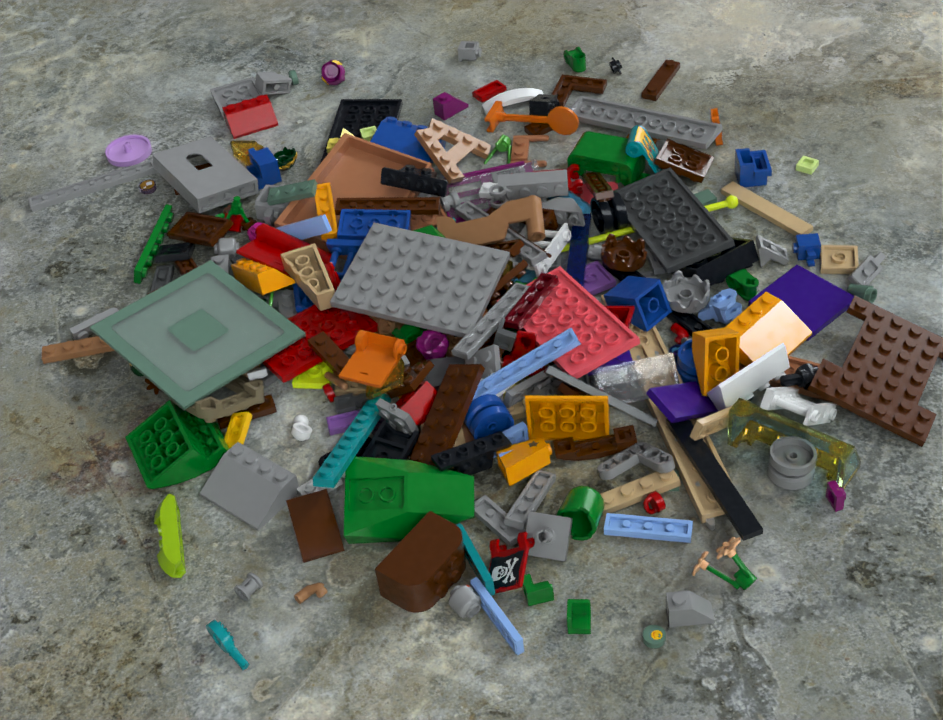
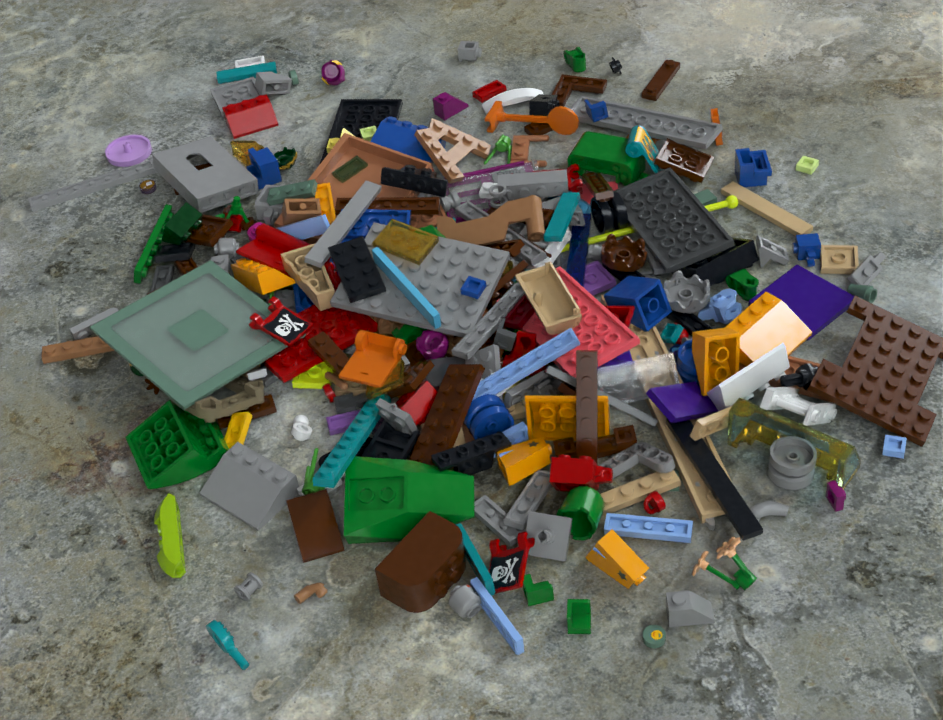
(182, 224): none -> dark green slope
(244, 72): none -> teal tile
(249, 61): none -> white tile
(281, 323): none -> flag
(300, 209): none -> medium nougat slope
(308, 482): none -> bright green plant
(343, 223): none -> light grey tile
(349, 169): none -> clear green tile
(356, 269): none -> black plate
(405, 241): none -> clear yellow tile
(406, 287): none -> medium azure tile
(473, 287): none -> blue plate
(550, 298): none -> tan container
(562, 217): none -> teal tile
(576, 472): none -> red hinge
(587, 404): none -> reddish brown plate
(596, 111): none -> blue panel
(618, 560): none -> light orange slope
(671, 333): none -> teal tile
(769, 508): none -> light grey arm
(894, 446): none -> light blue plate

